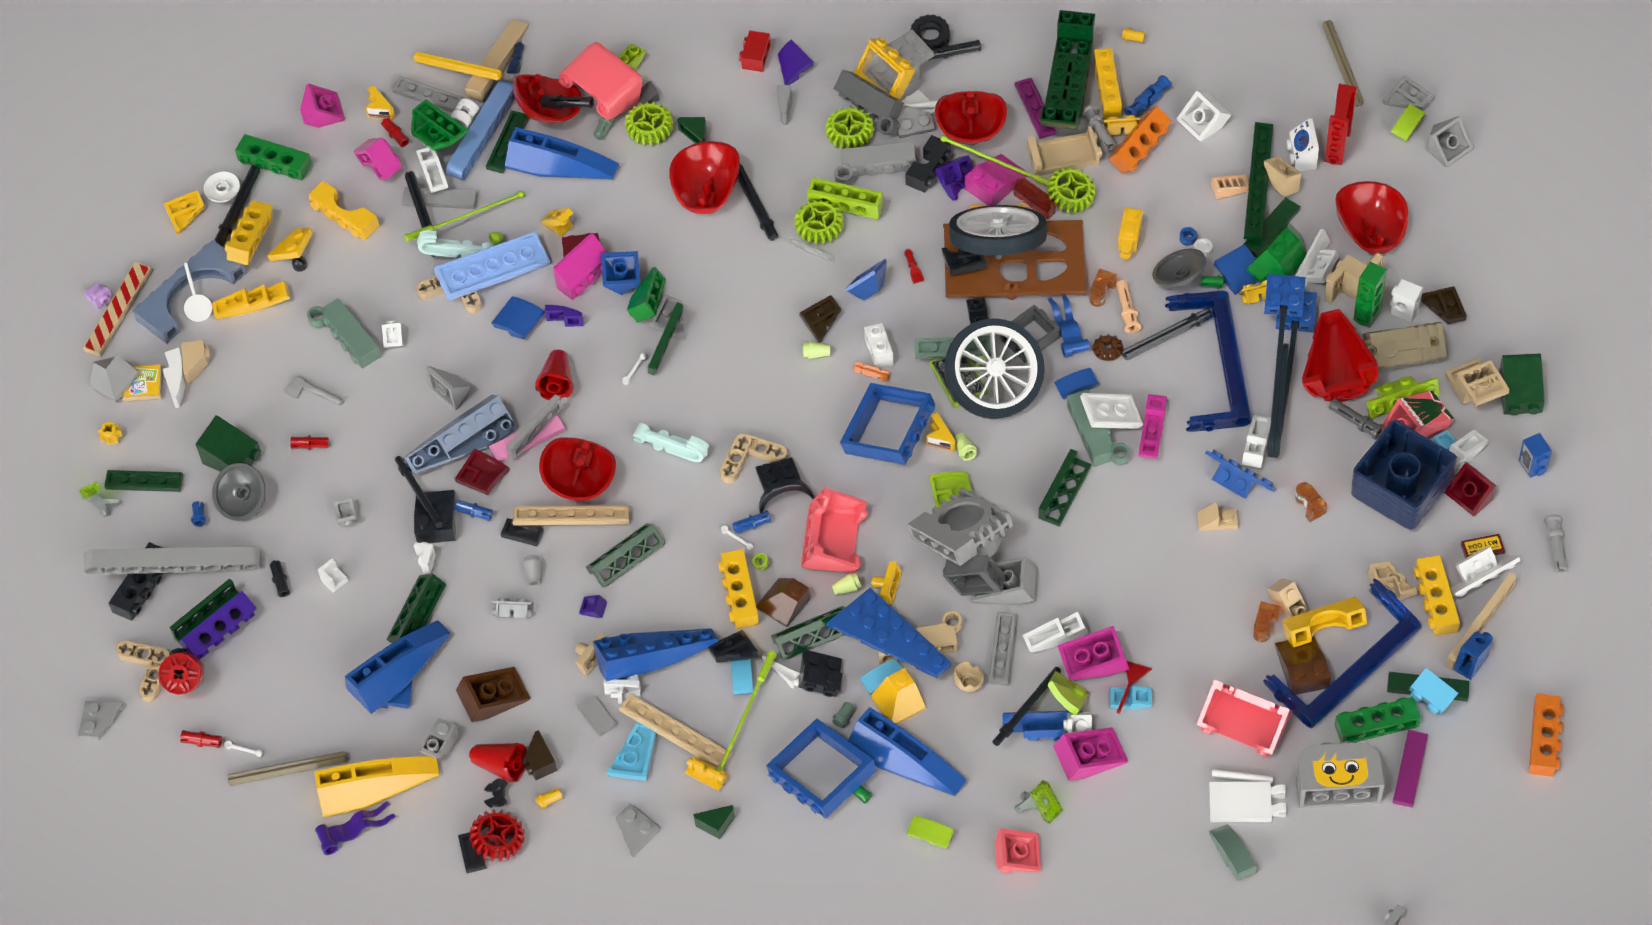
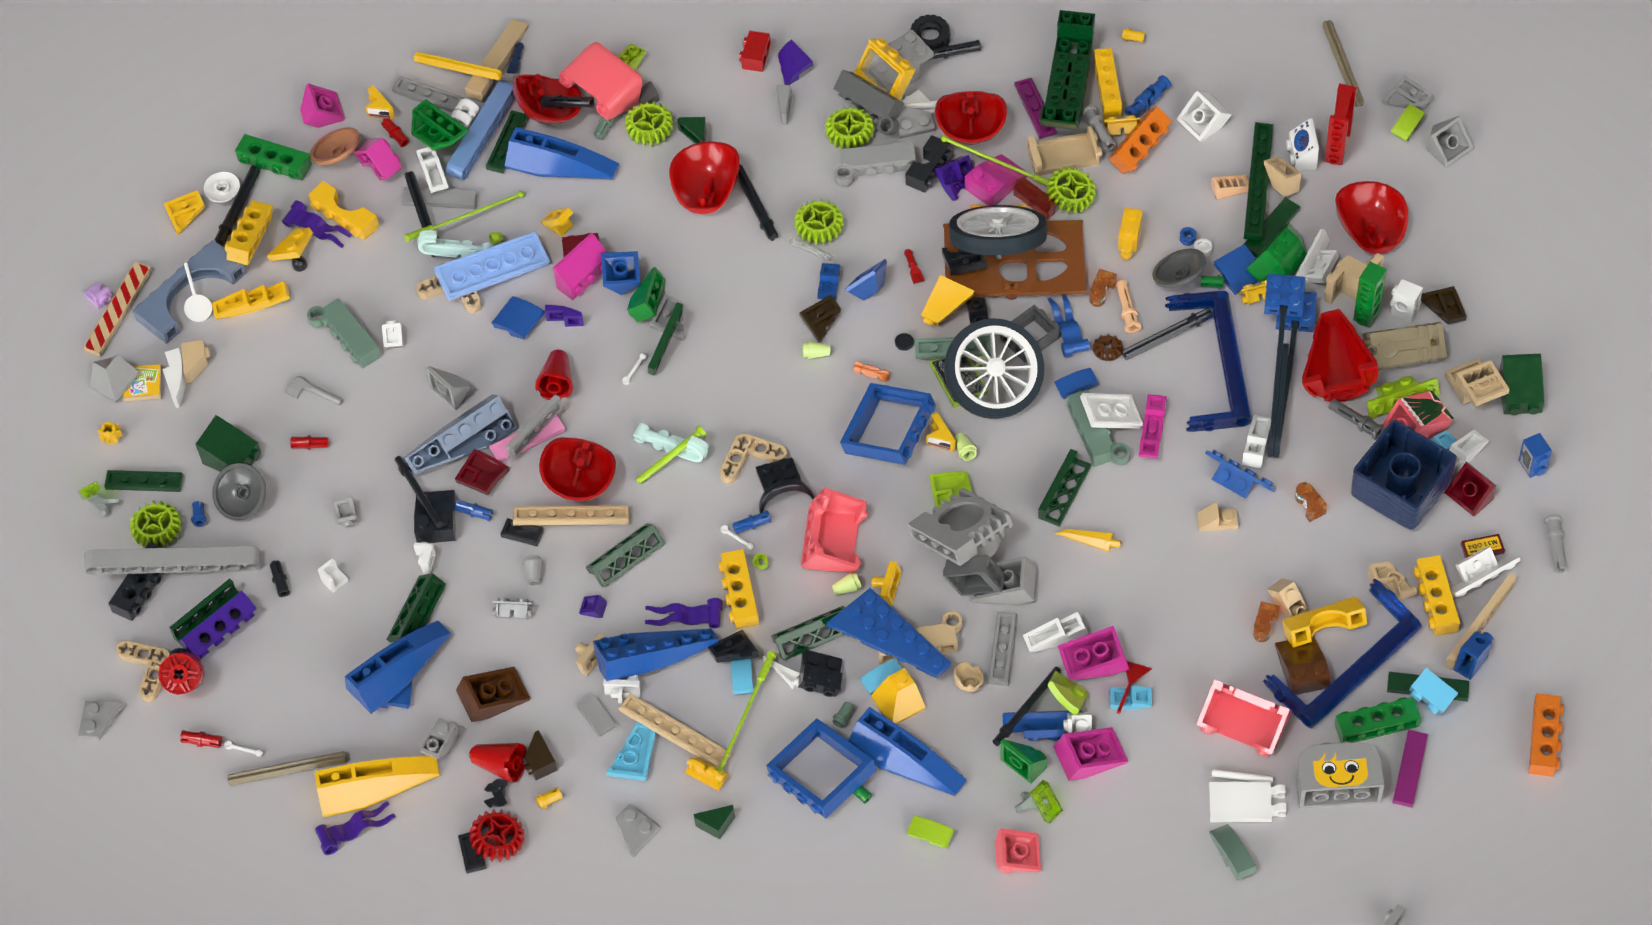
(157, 518): none -> lime gear
(302, 218): none -> dark purple flag
(335, 146): none -> nougat dish
(669, 456): none -> lime bar
(688, 615): none -> dark purple flag
(784, 600): reddish brown slope -> none
(828, 280): none -> blue slope
(847, 197): lime brick -> none
(878, 345): white brick -> none
(904, 341): none -> black piece
(945, 300): none -> yellow slope
(1023, 759): none -> green slope
(1096, 539): none -> yellow bar

